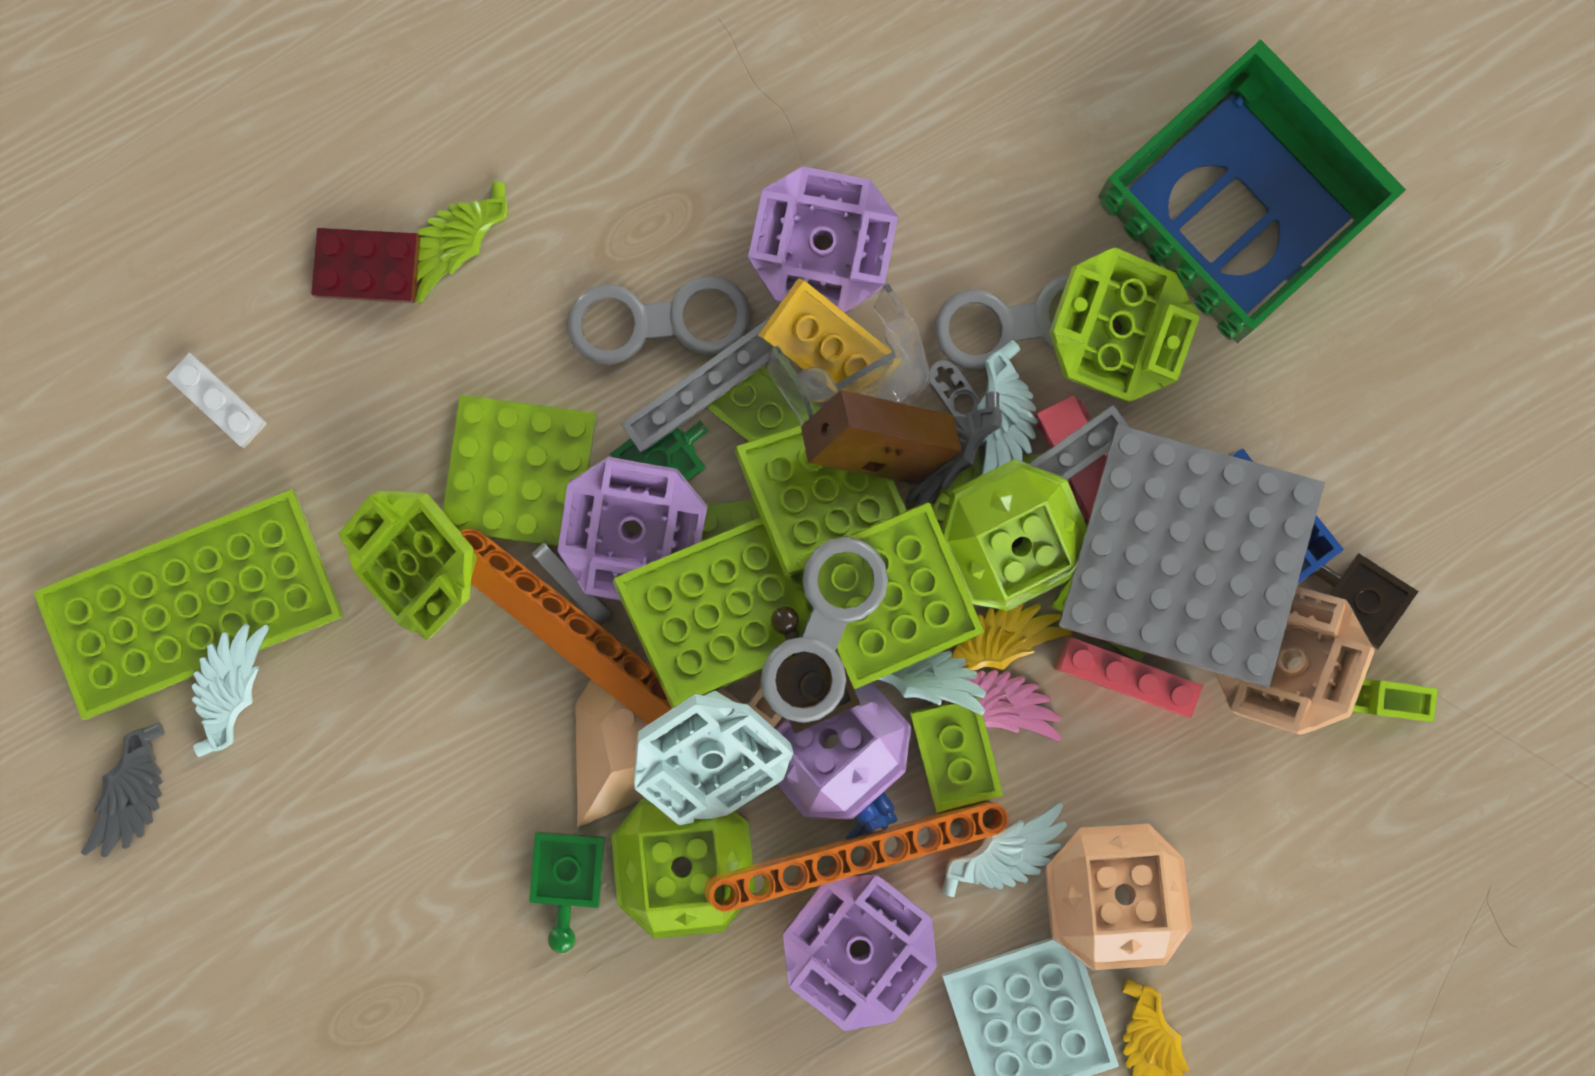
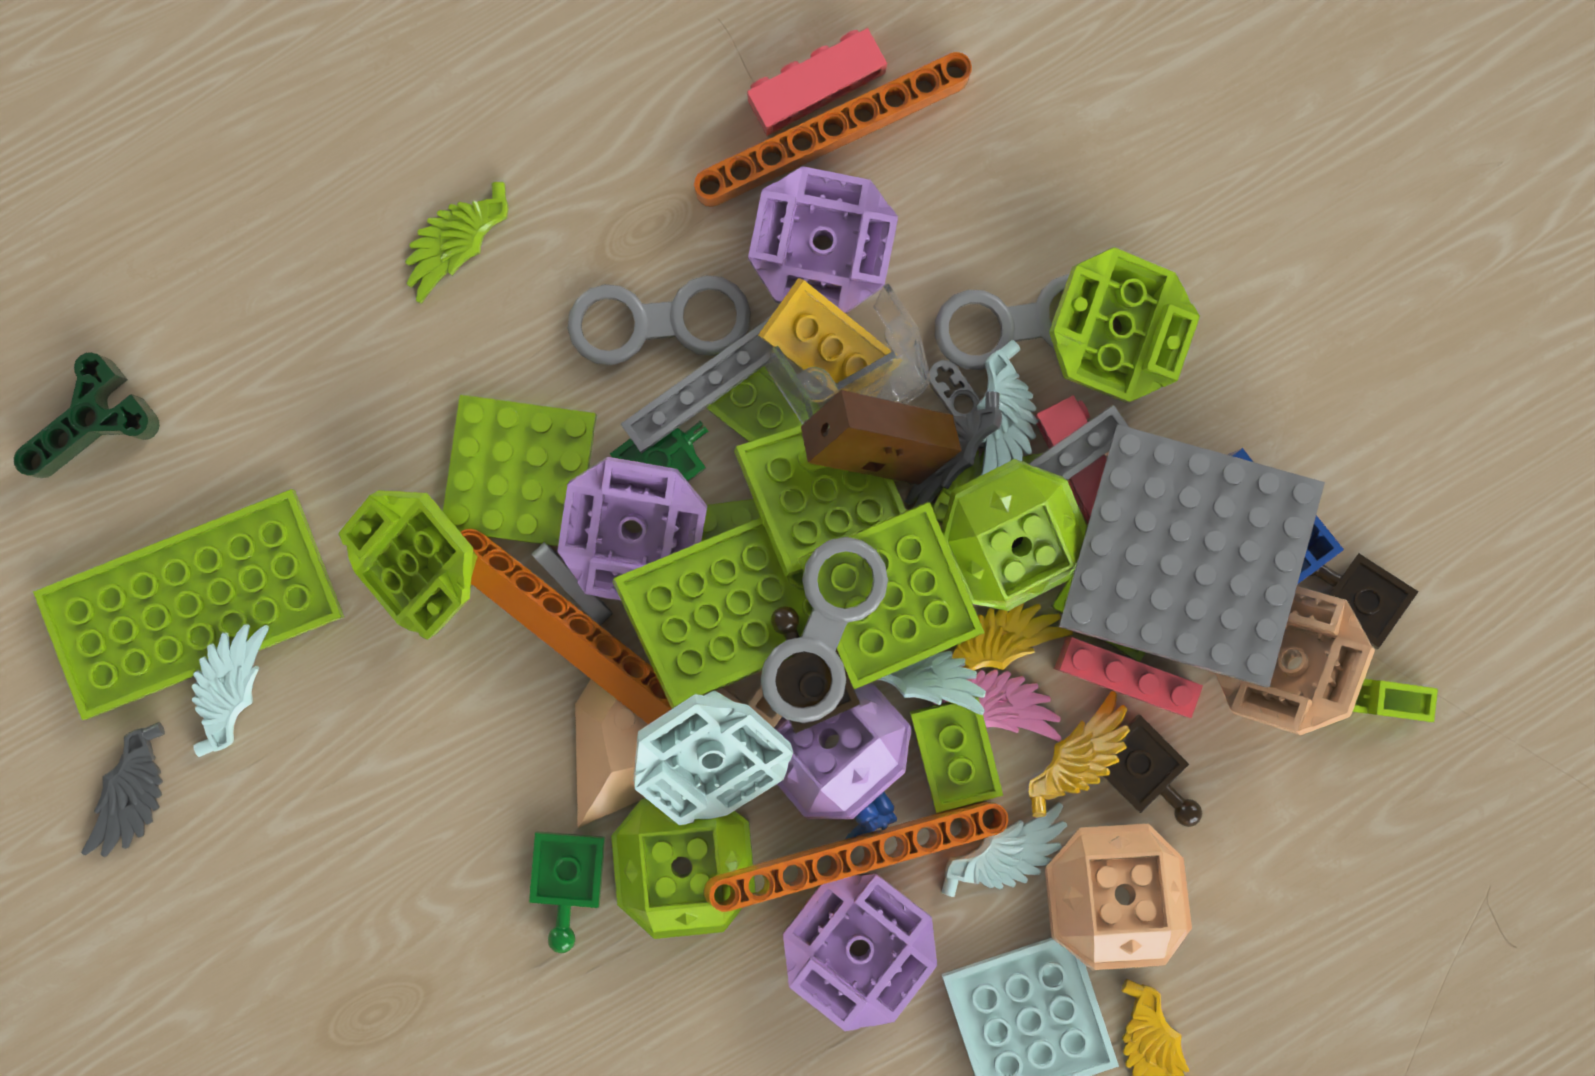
(88, 395): none -> dark green beam
(216, 400): white plate -> none
(366, 265): dark red plate -> none
(816, 81): none -> coral brick
(843, 116): none -> orange beam
(1081, 756): none -> yellow animal
(1147, 771): none -> dark brown plate
(1286, 154): door -> none

